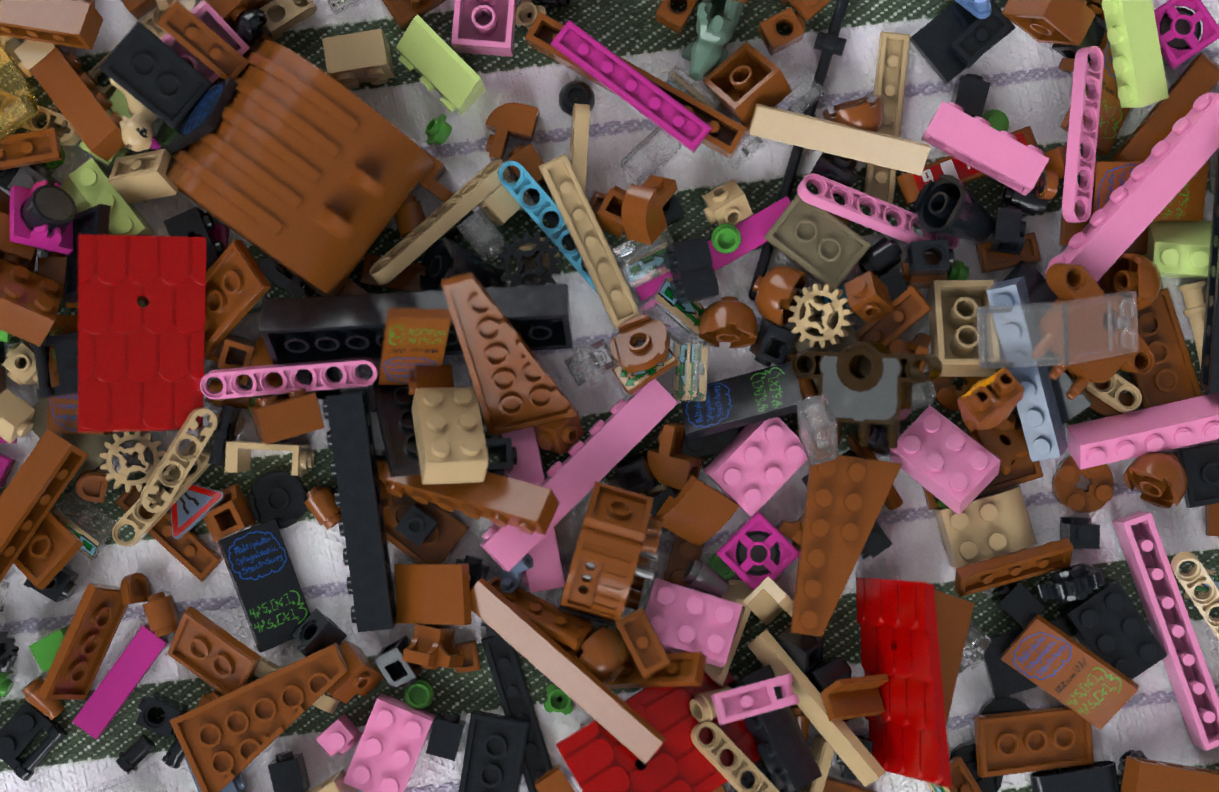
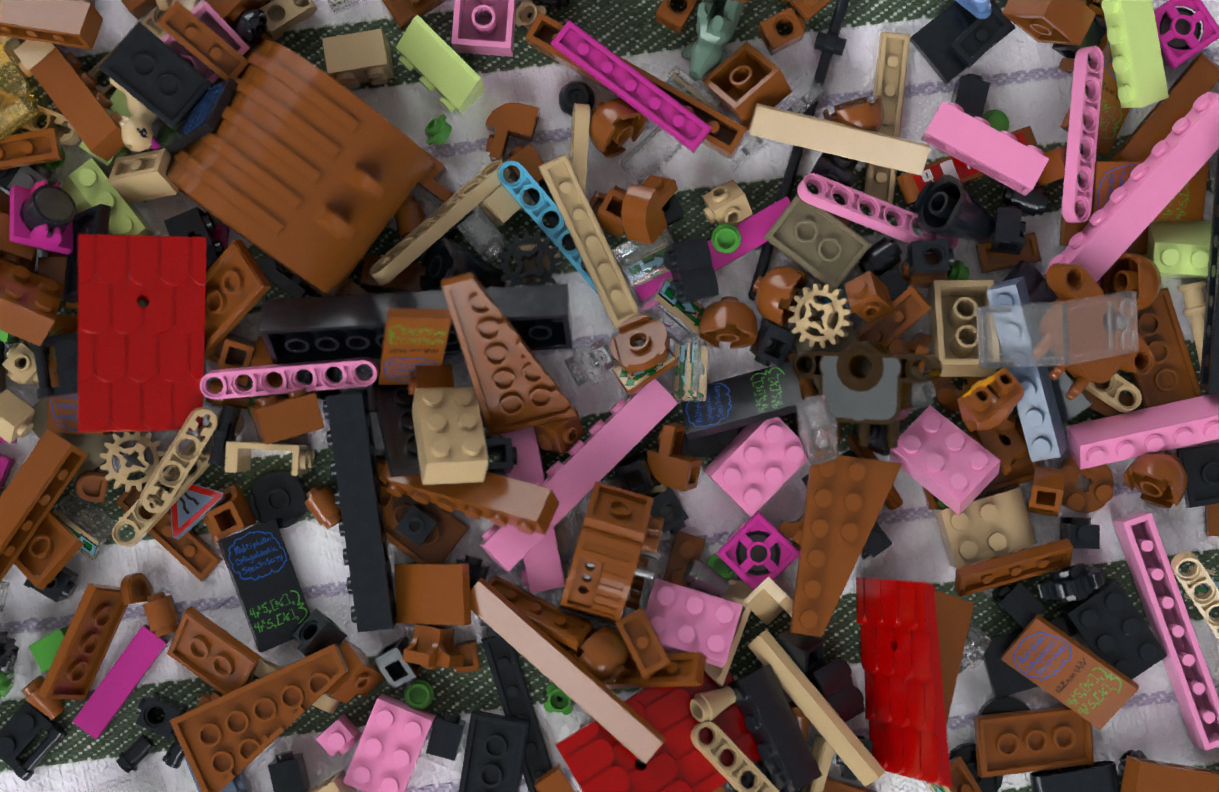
(511, 579): sand blue arm -> none
(613, 125): none -> dark orange cylinder
(697, 512): dark orange slope -> none
(754, 699): bright pink plate -> none
(854, 697): dark orange panel -> none
(1047, 184): dark orange tile -> none
(1047, 490): none -> dark orange brick

